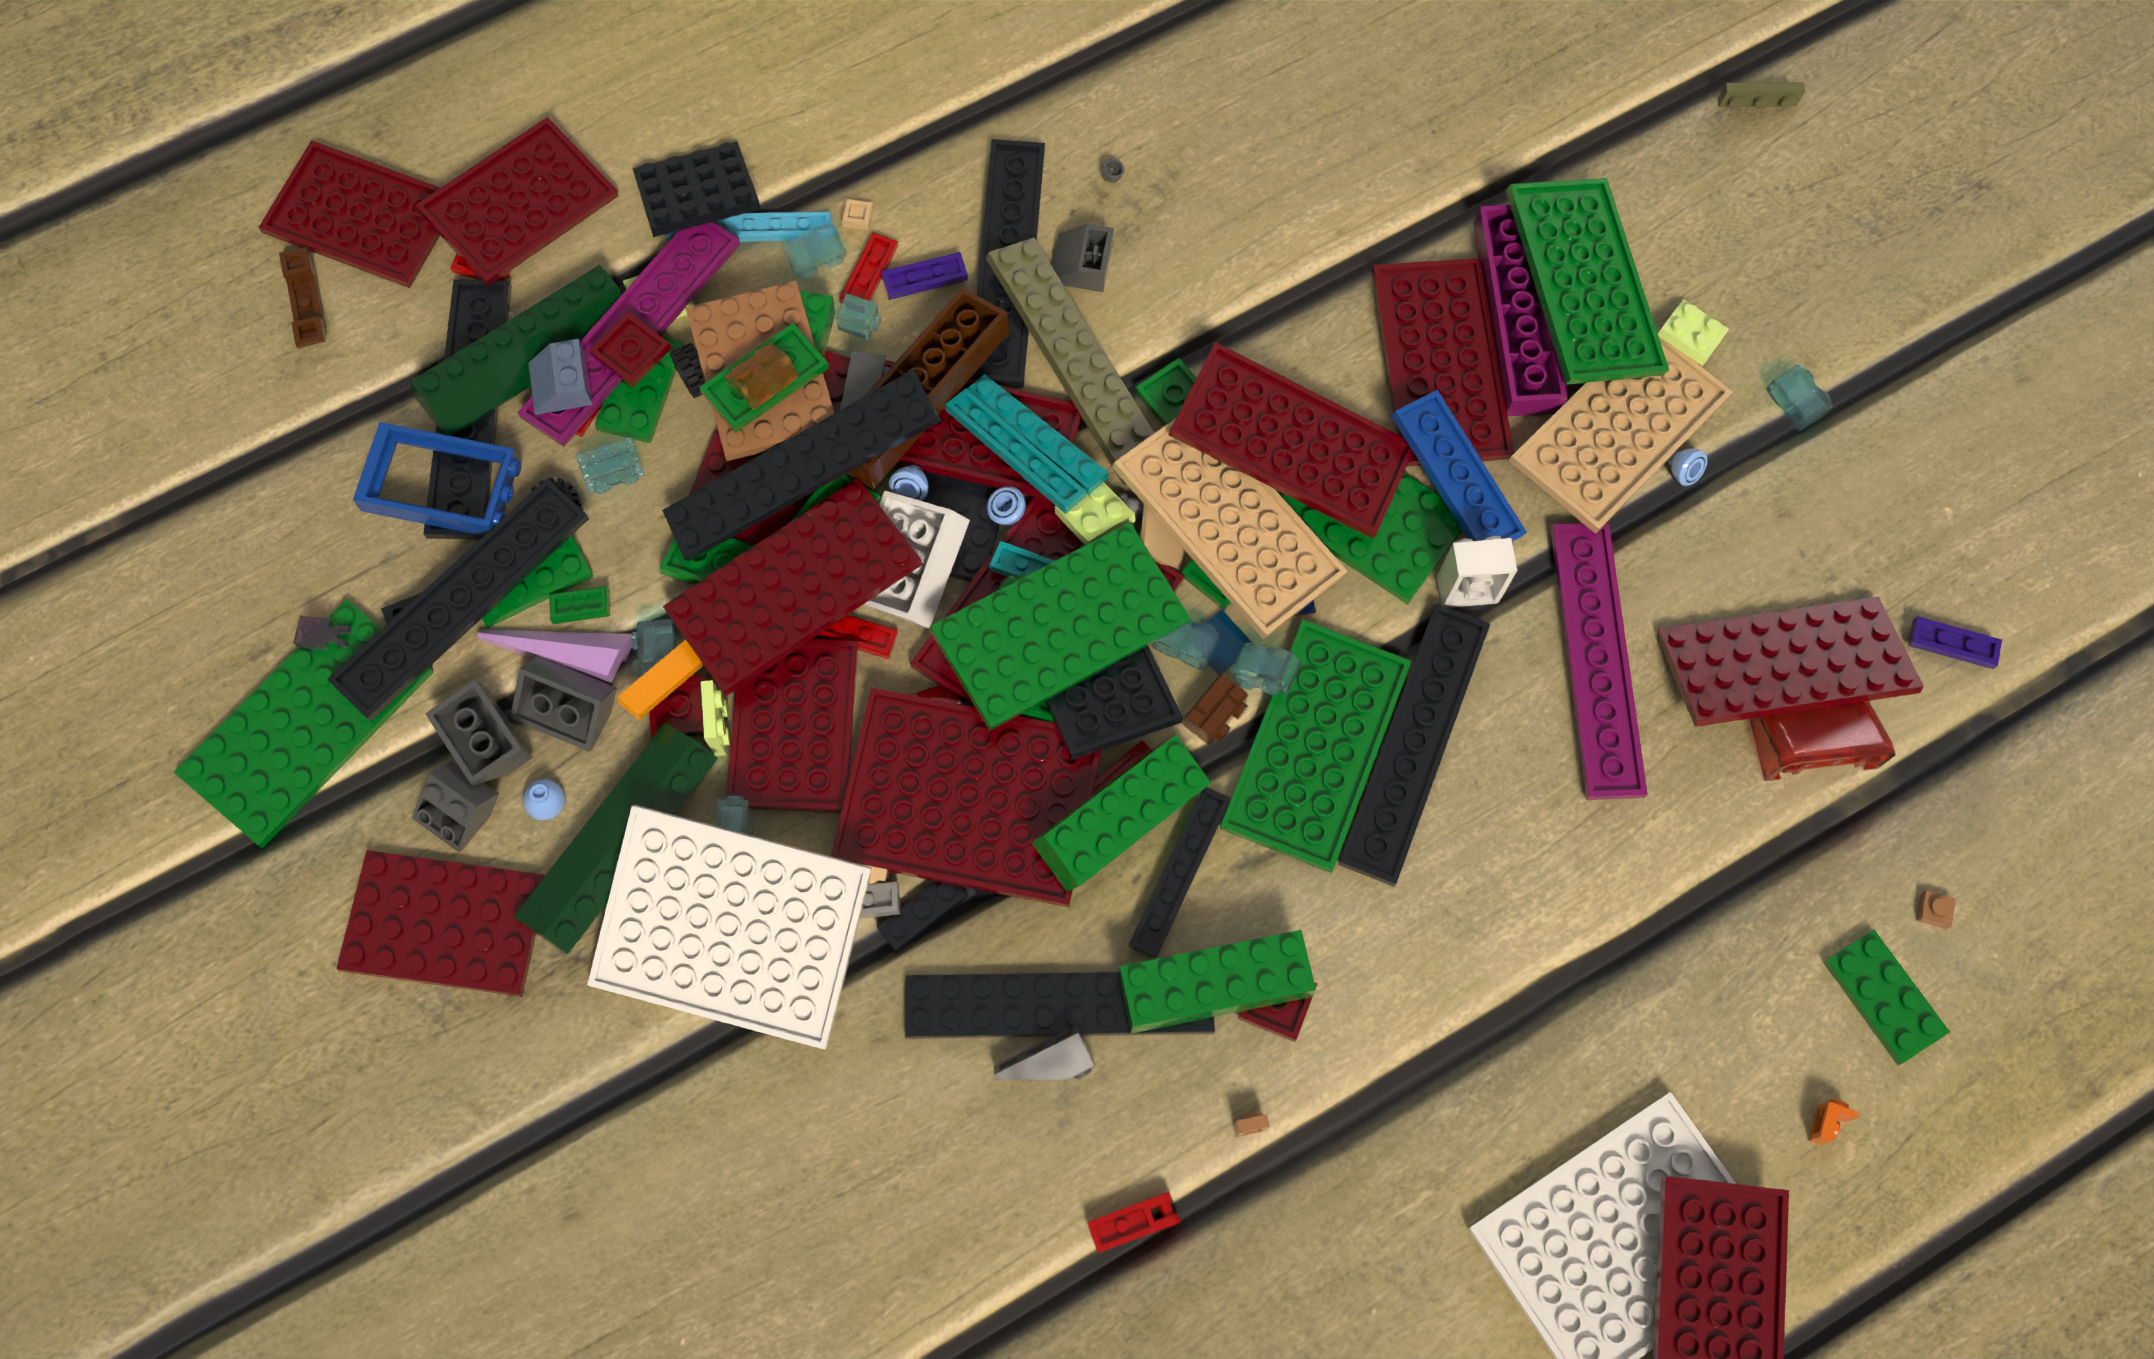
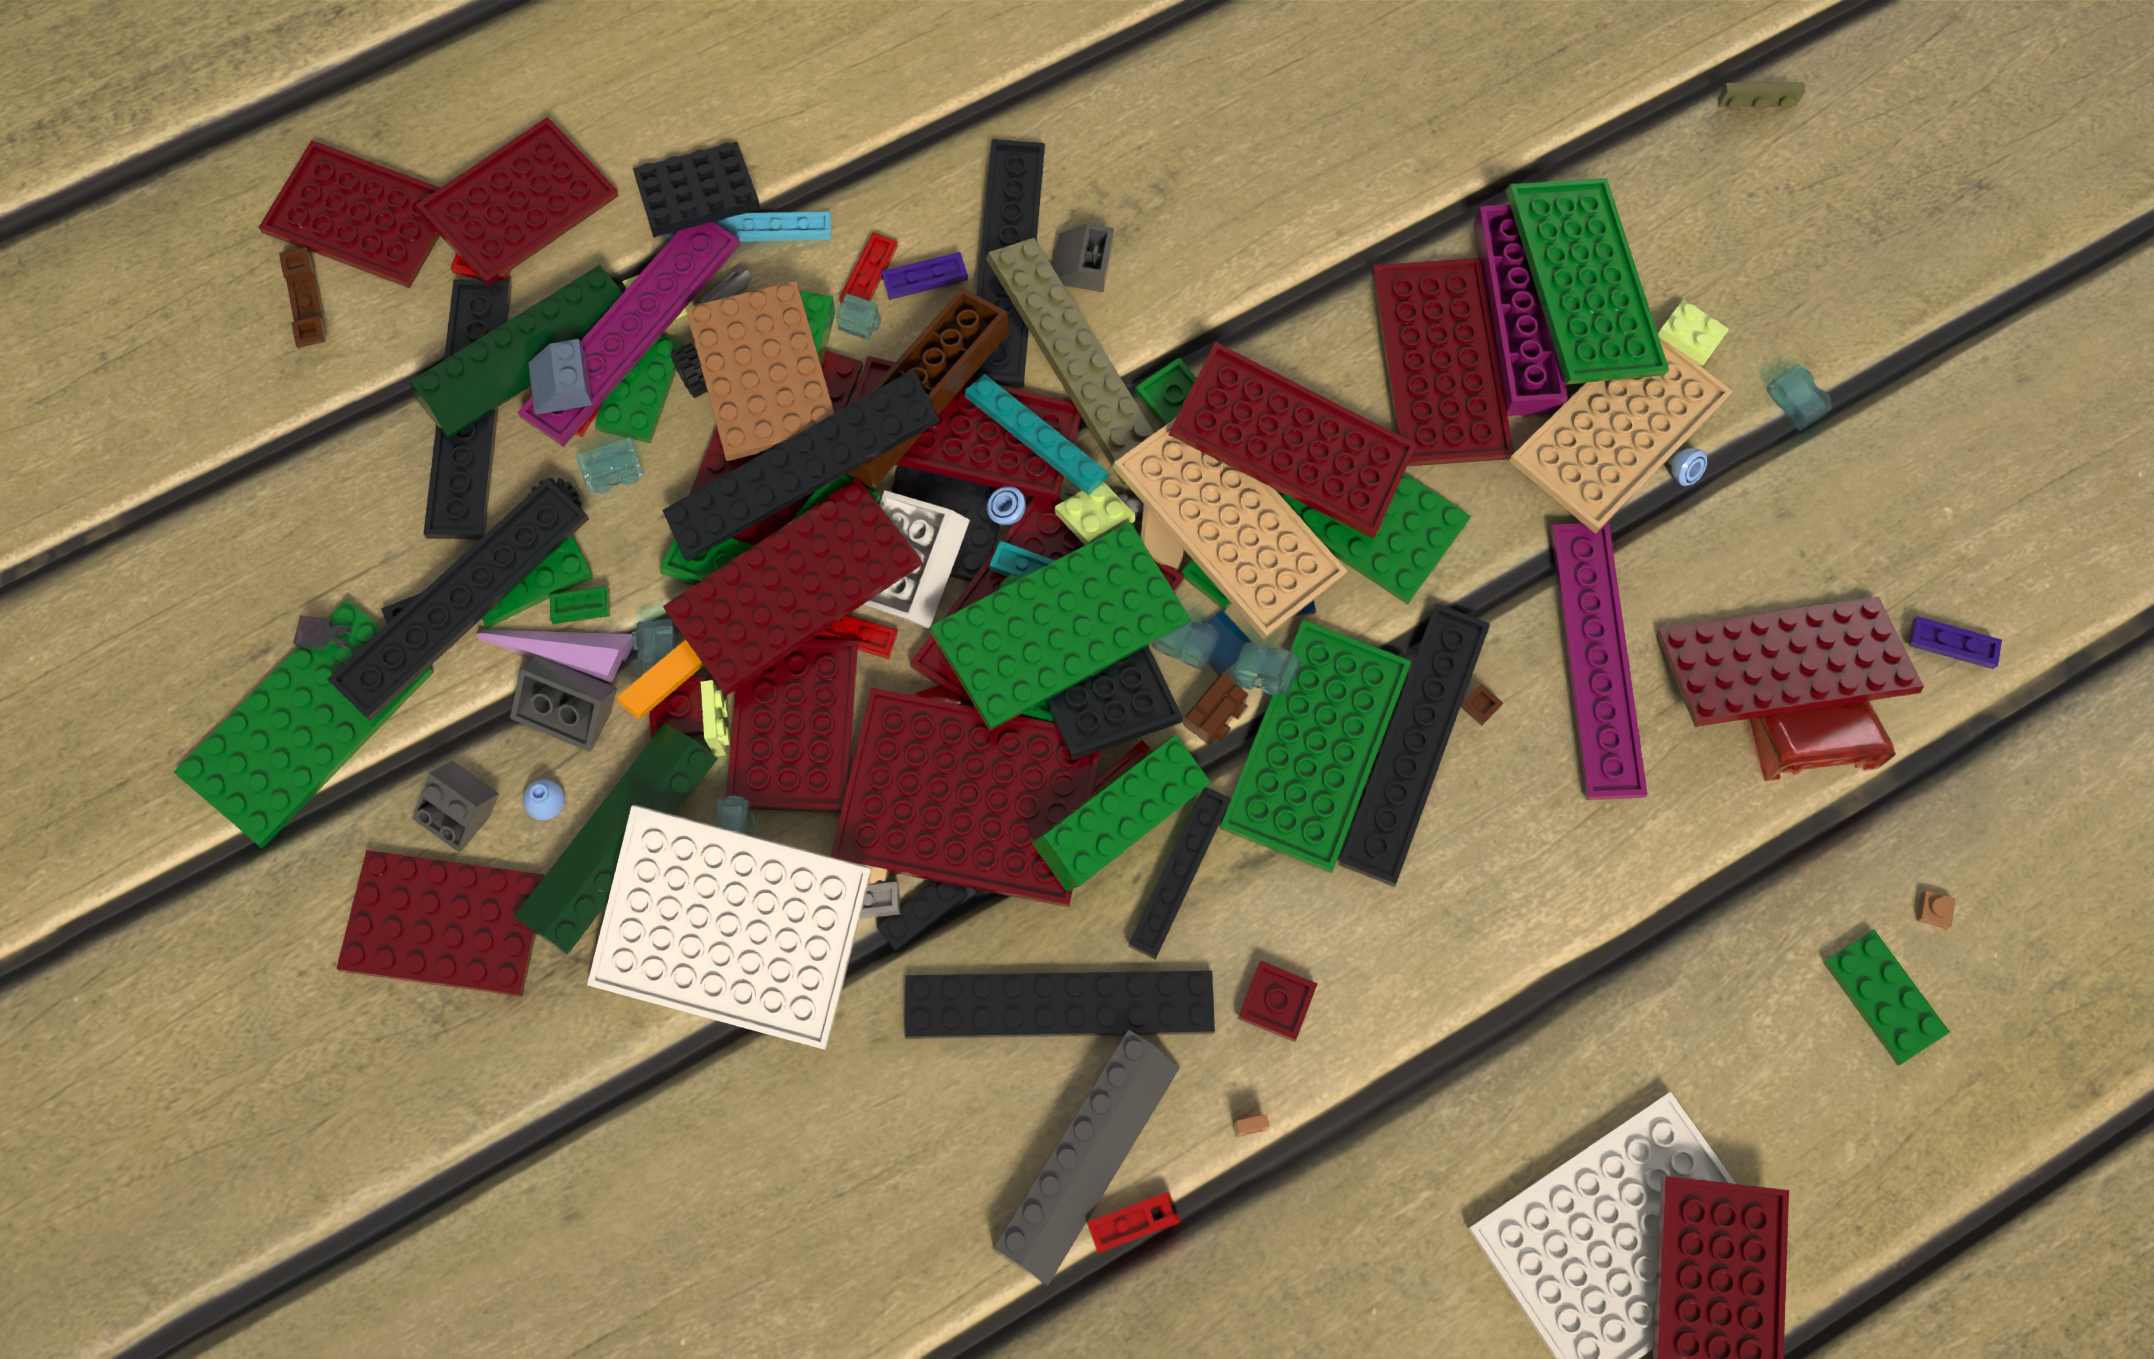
(381, 455): blue door -> none
(478, 734): dark grey slope -> none
(630, 349): dark red plate -> none
(730, 285): none -> light grey plate
(732, 404): green plate -> none
(762, 375): clear orange bracket -> none
(814, 250): clear light blue brick -> none
(857, 214): tan tile -> none
(862, 375): dark grey slope -> none
(909, 482): light blue brick -> none
(1015, 450): teal plate -> none
(1053, 1059): slope -> none
(1087, 1158): none -> dark grey slope
(1117, 173): dark grey hinge -> none
(1216, 981): green brick -> none
(1457, 470): blue plate -> none
(1476, 572): white brick -> none
(1481, 704): none -> reddish brown plate
(1826, 1123): orange bracket -> none

